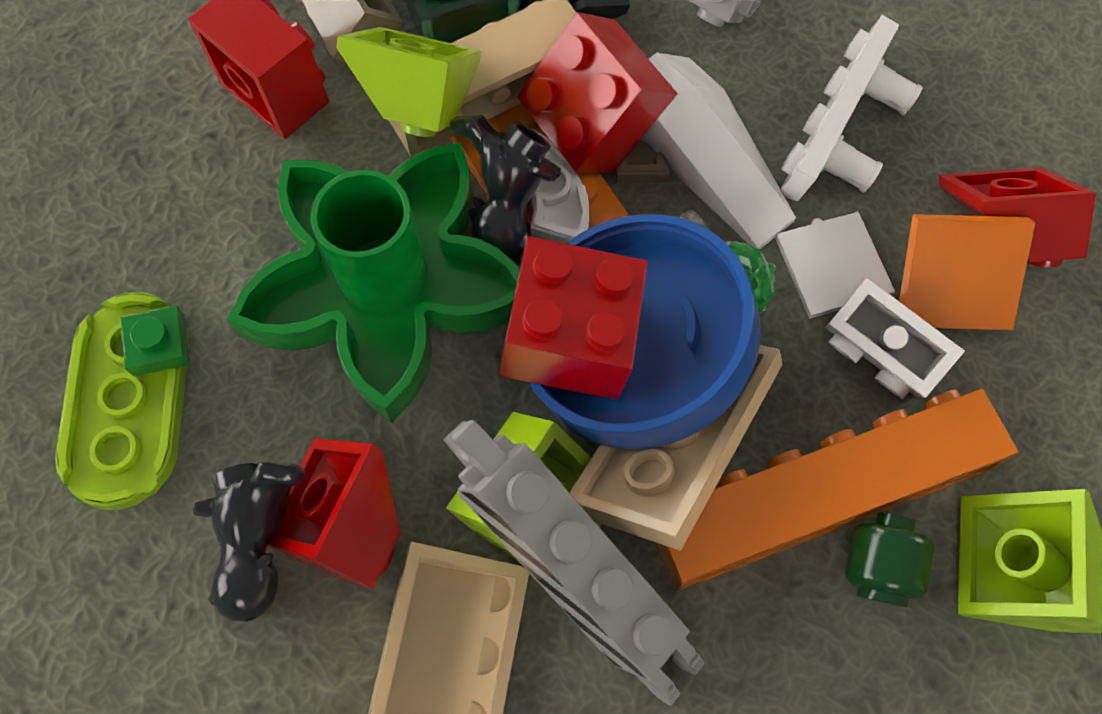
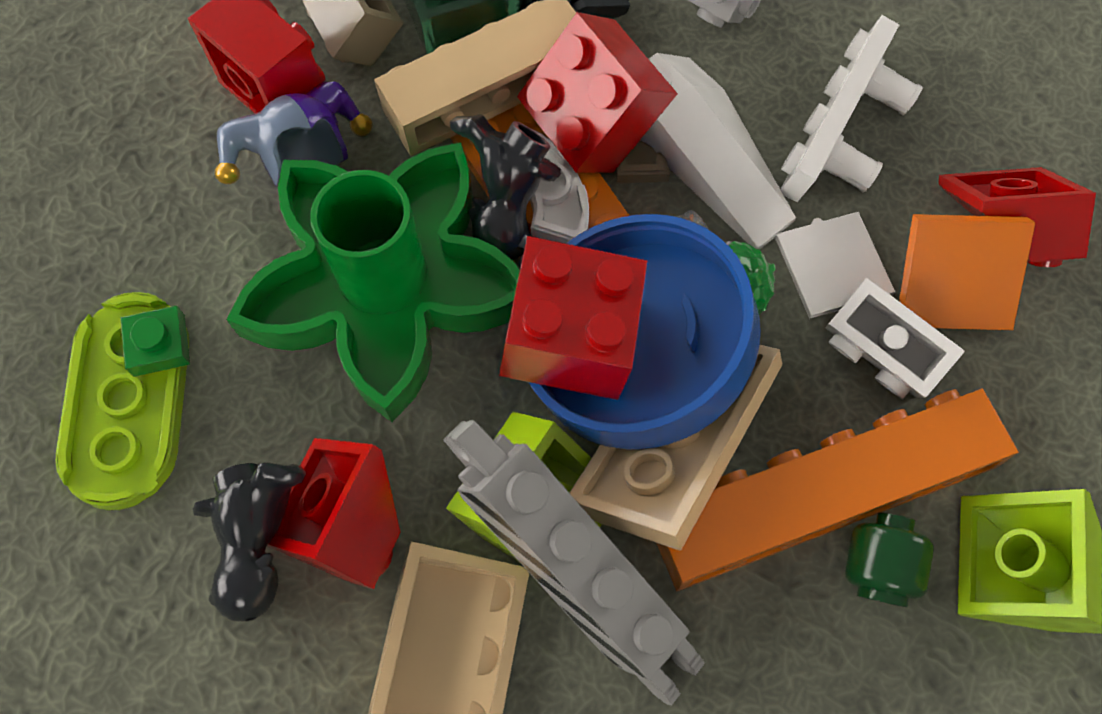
(291, 129): none -> sand blue piece
(410, 76): lime slope -> none

